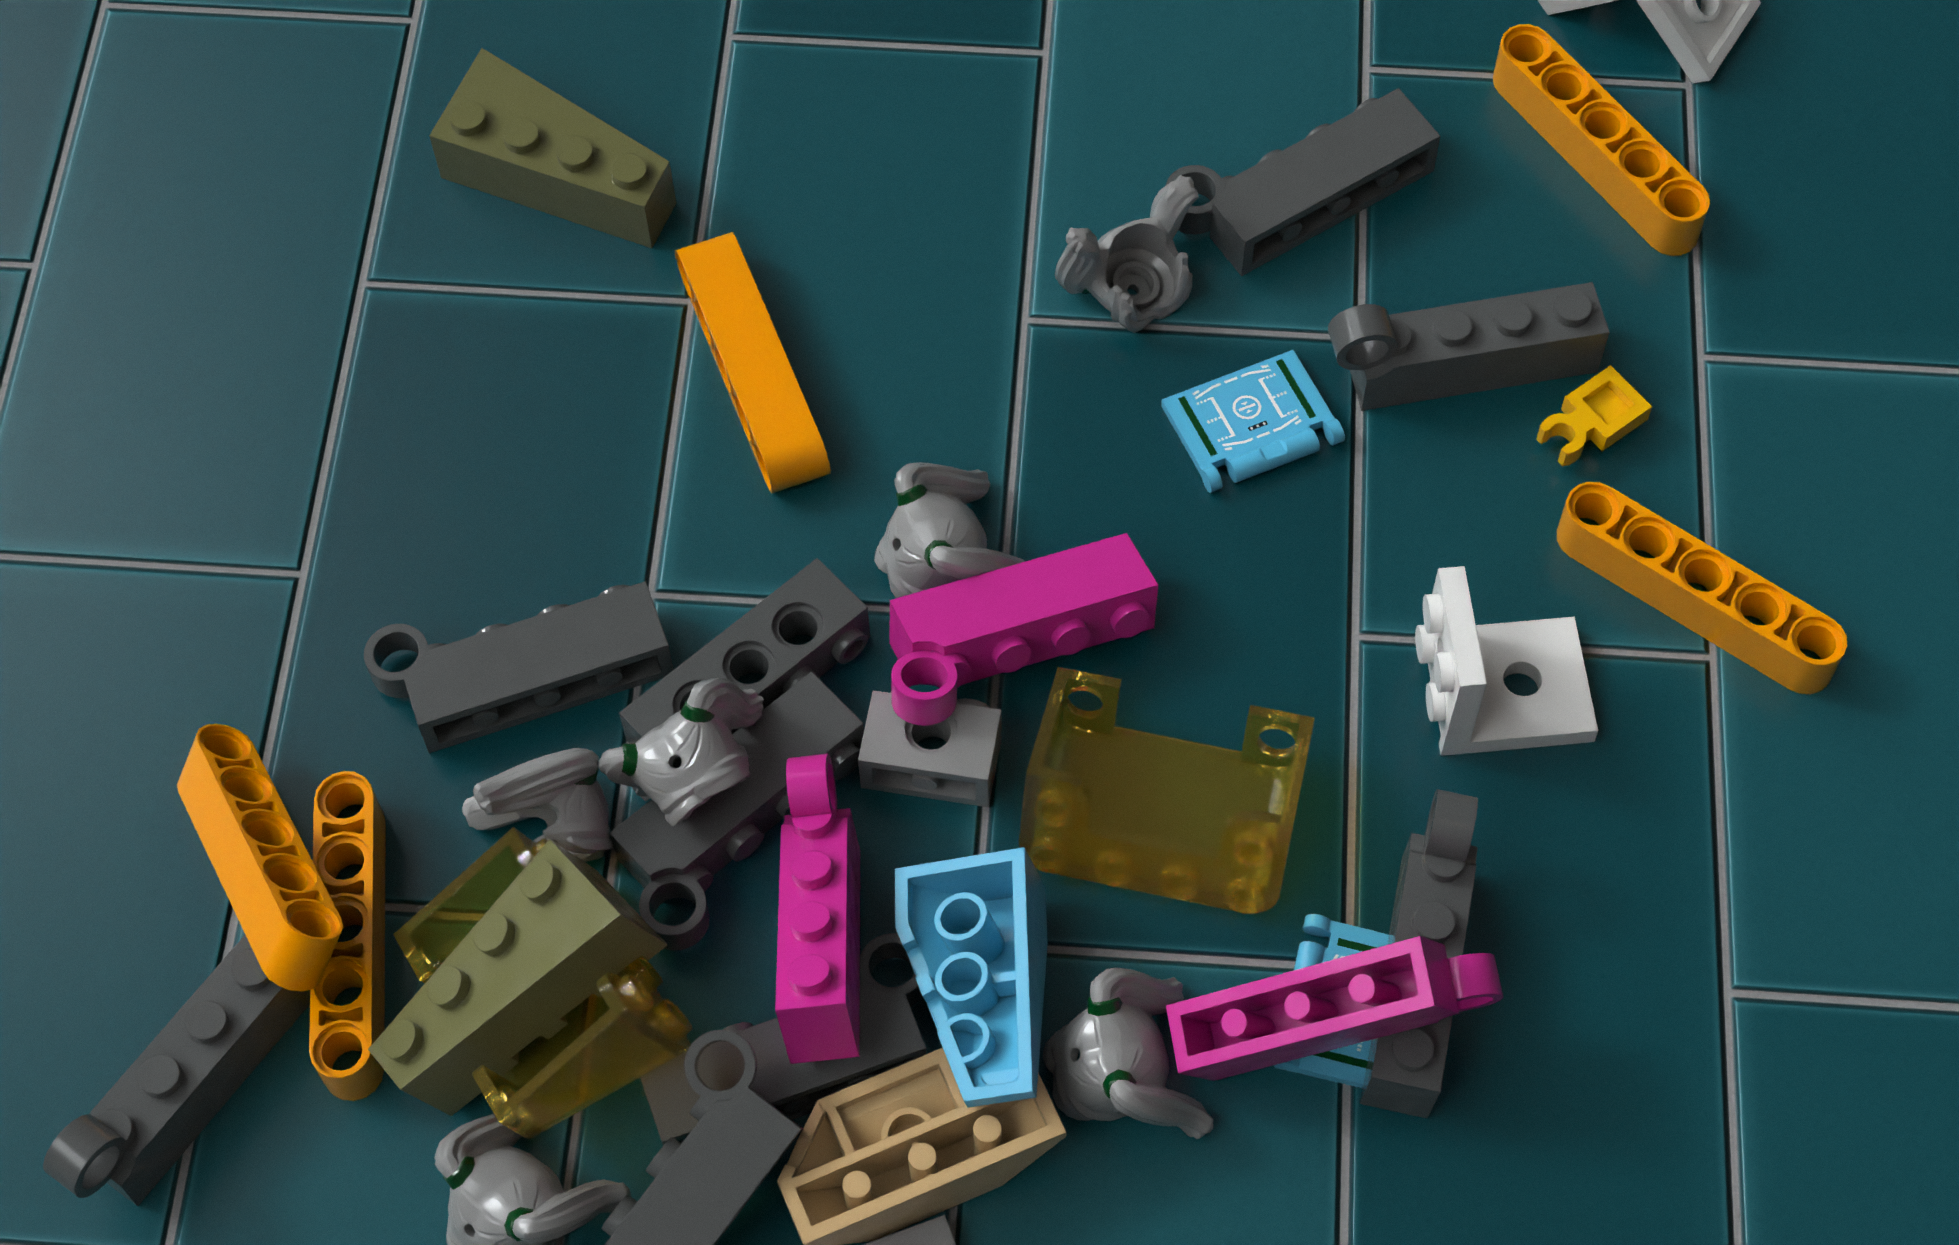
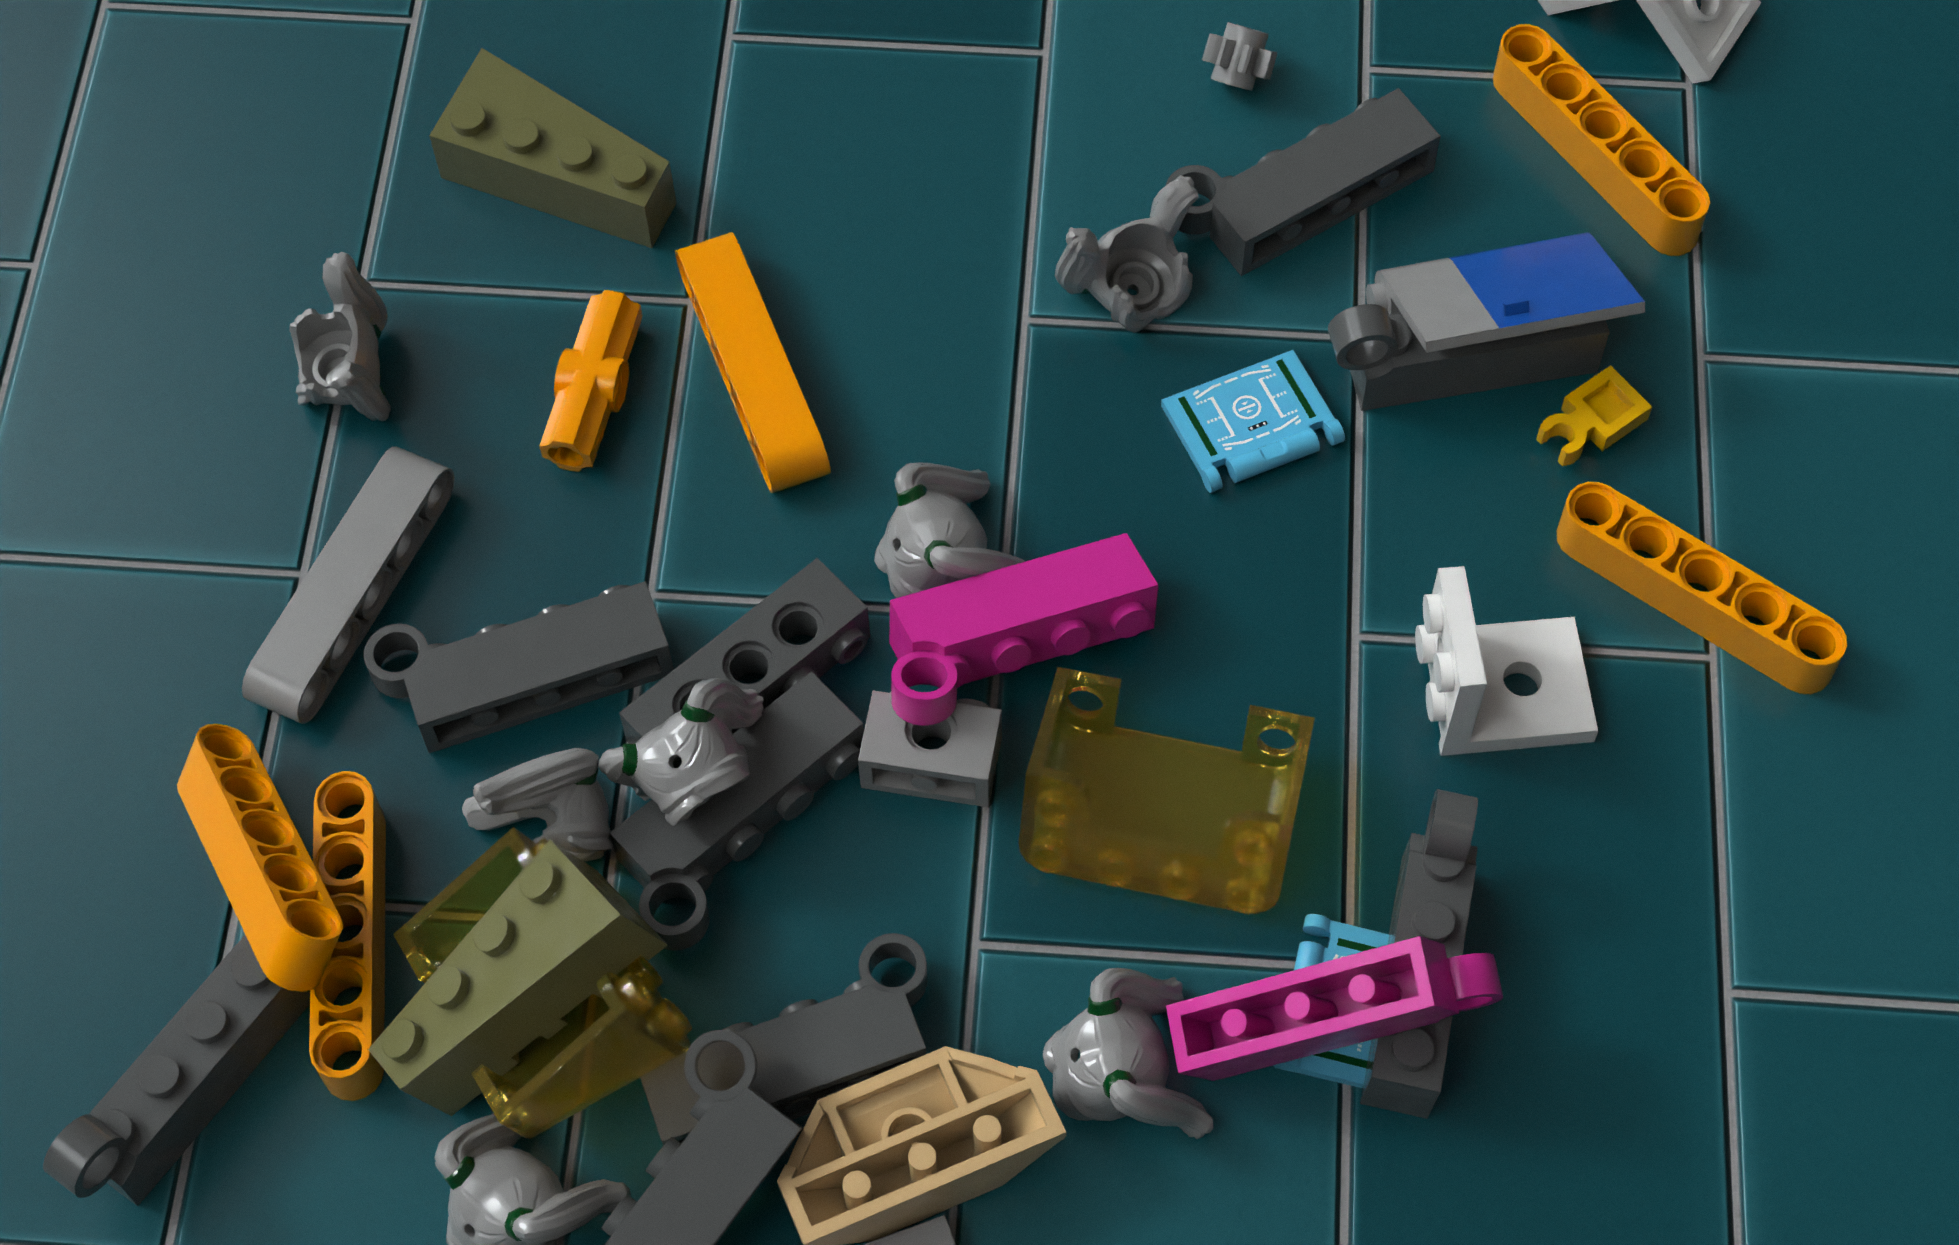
(341, 348): none -> light grey hair
(348, 585): none -> light grey beam
(591, 381): none -> light orange piece
(818, 918): dark pink hinge -> none
(981, 966): medium azure wedge -> none
(1239, 56): none -> light grey gear
(1506, 292): none -> door

